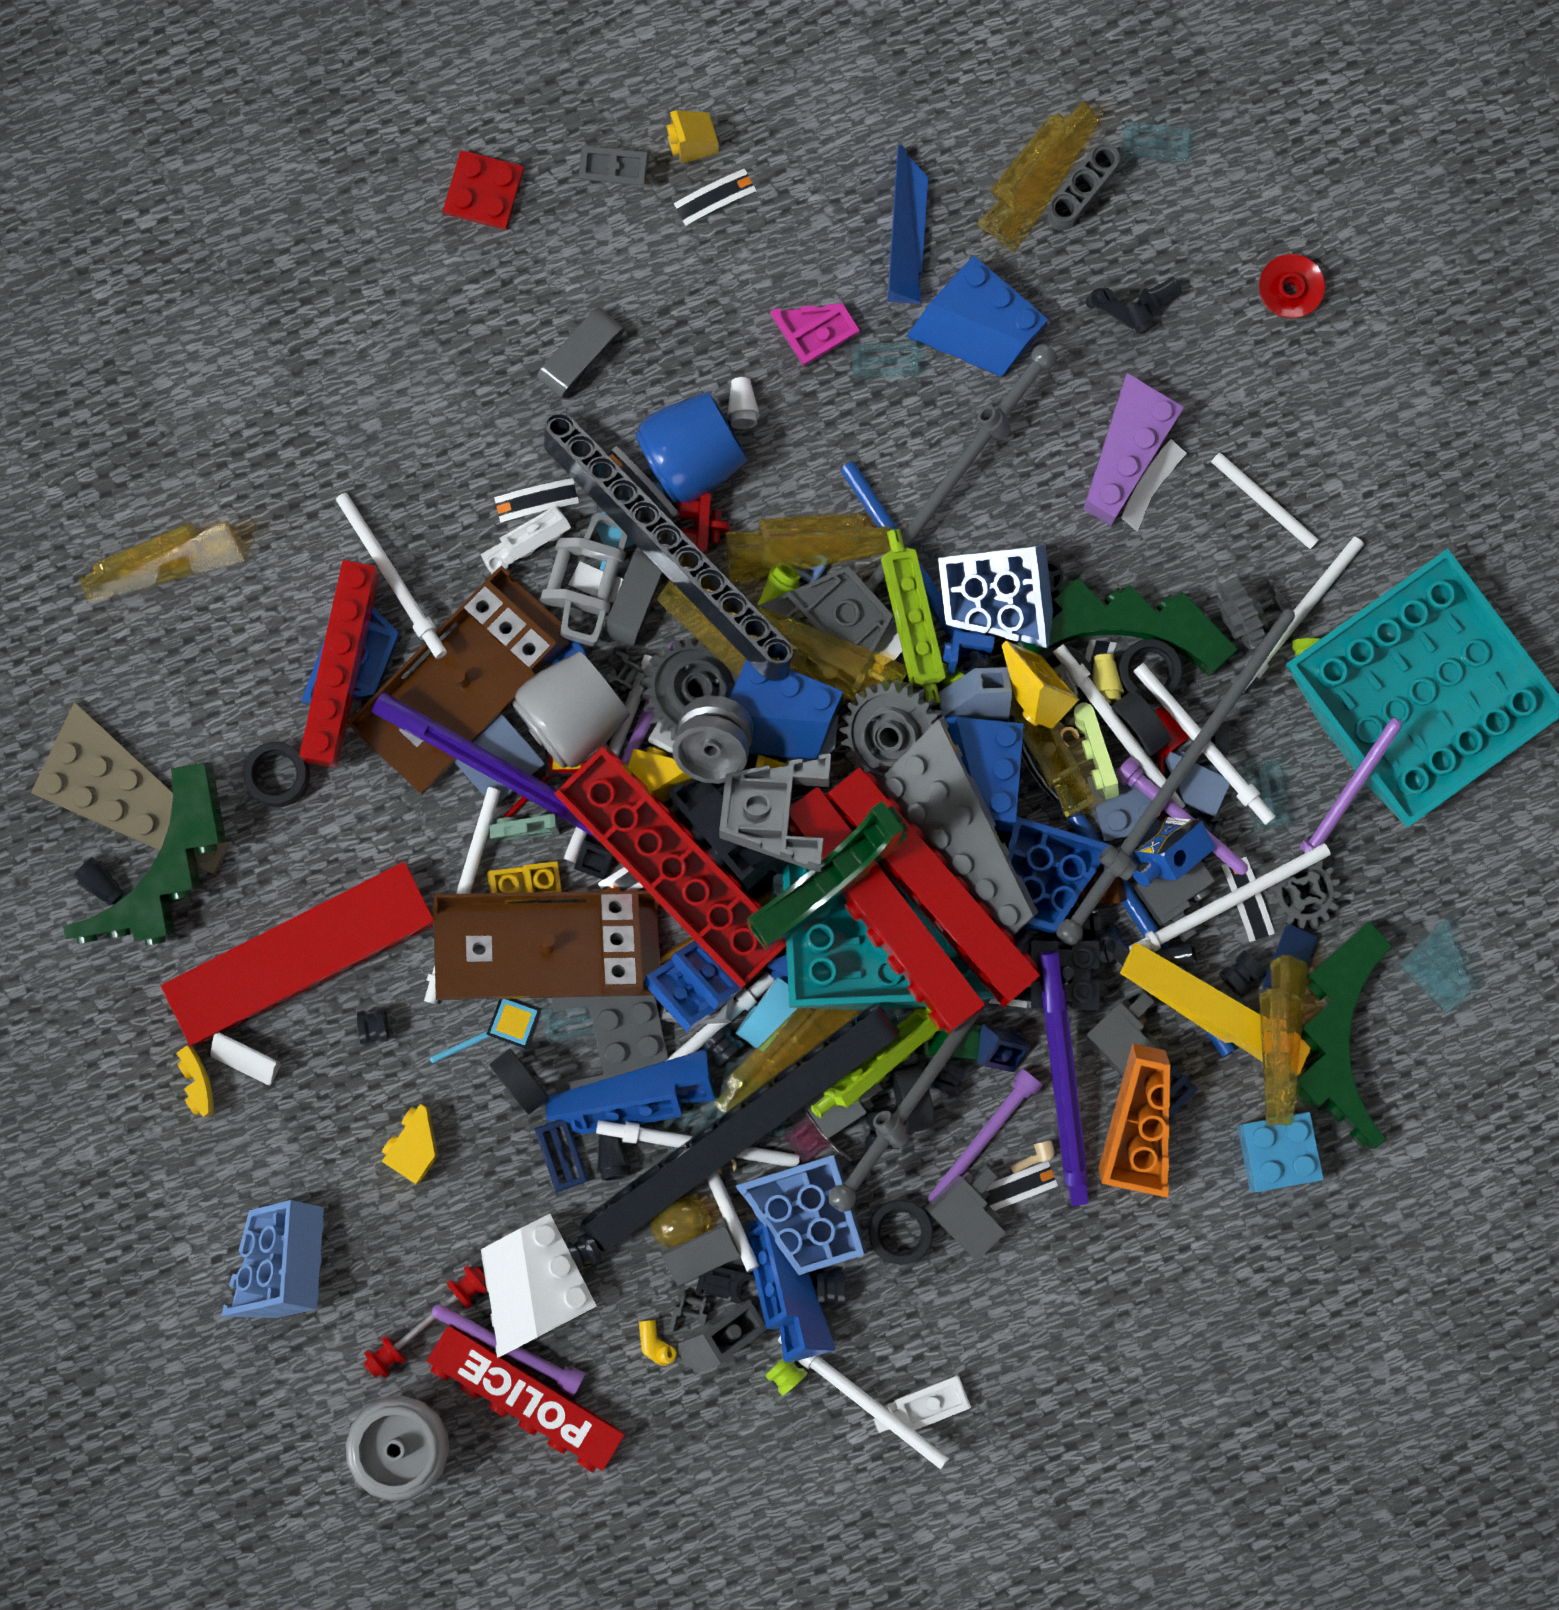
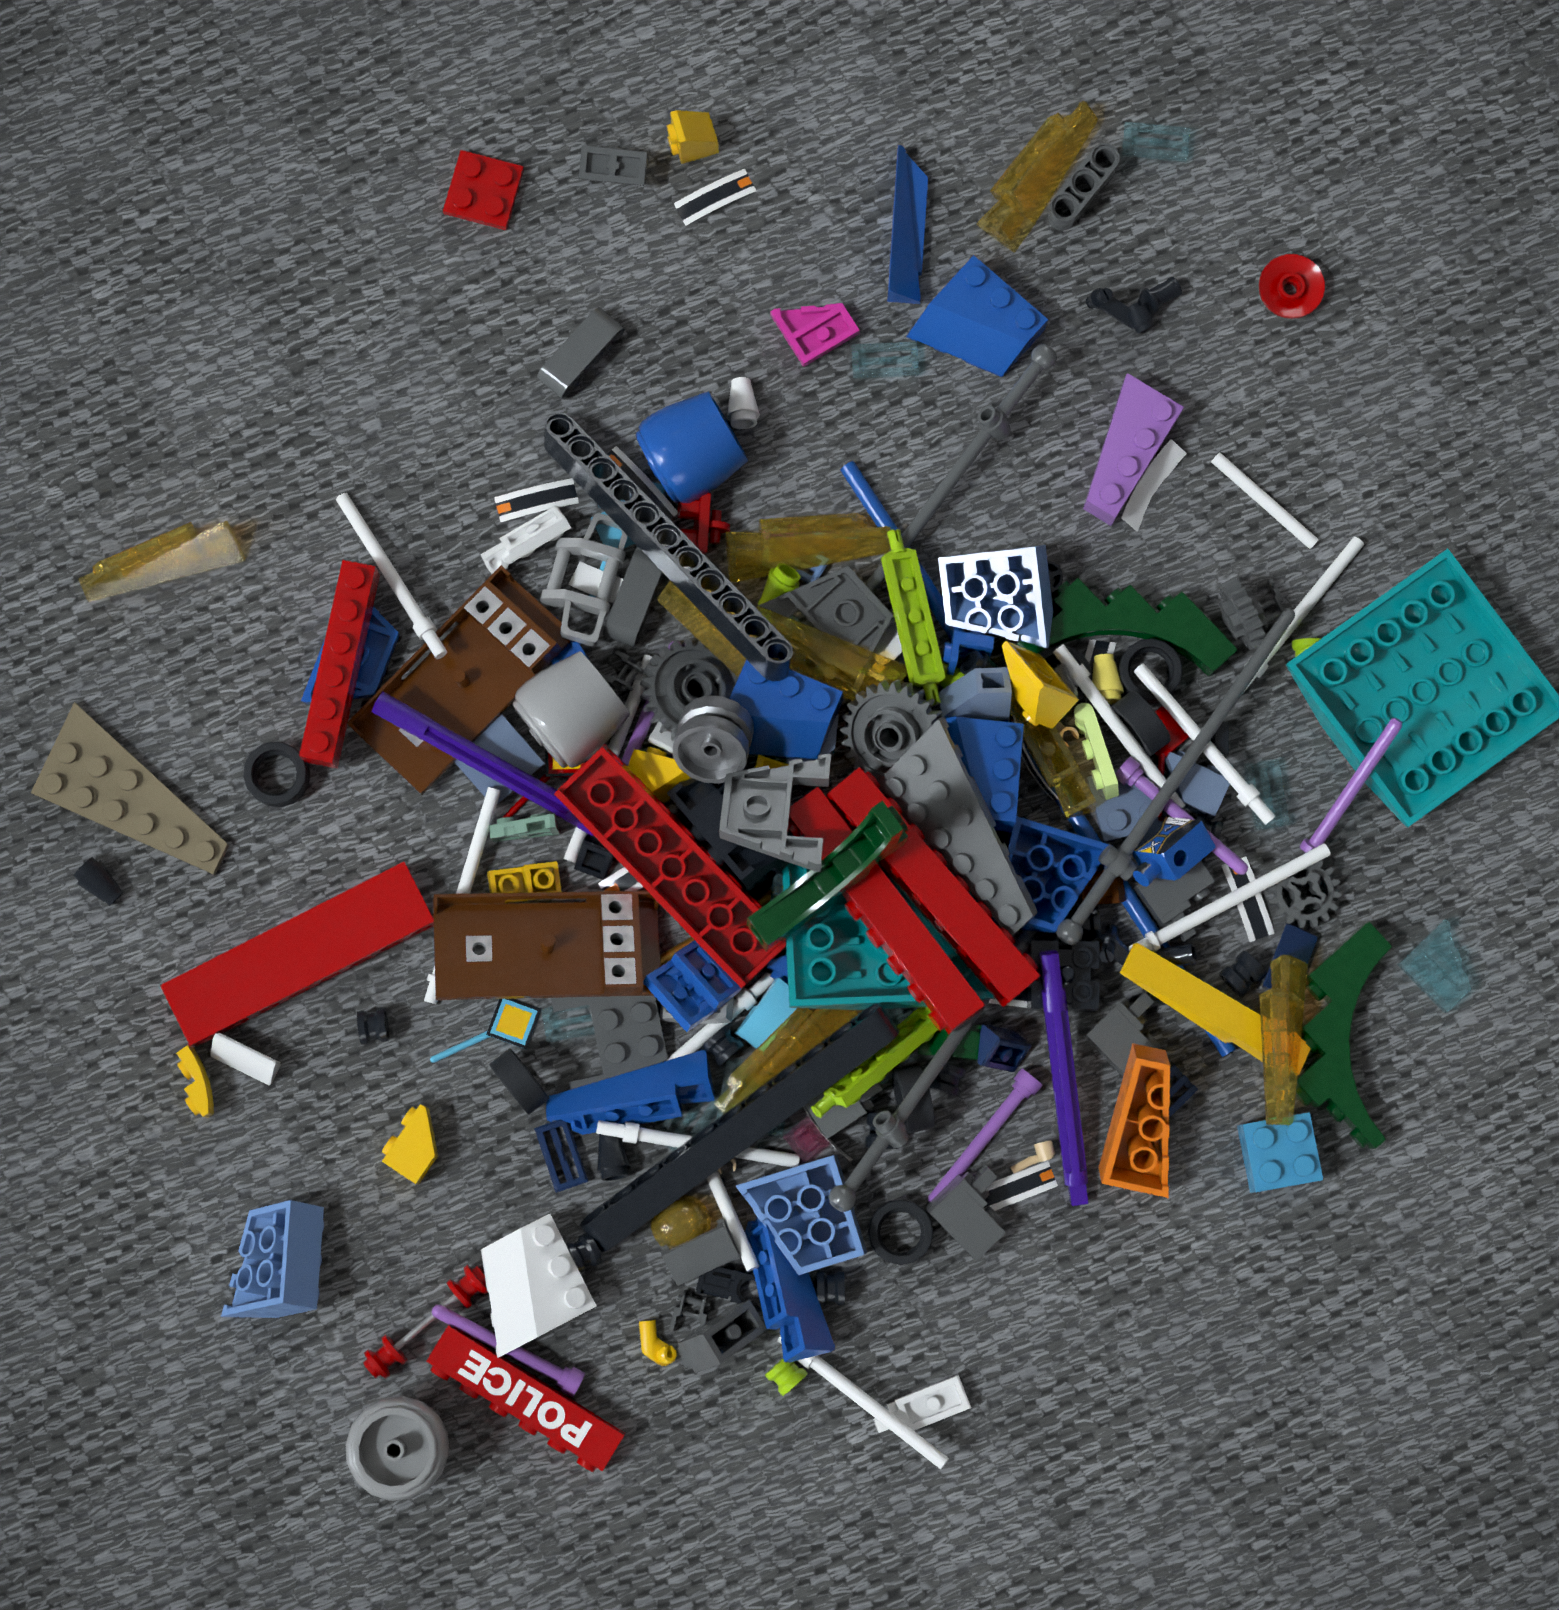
(193, 824): dark green arch -> none

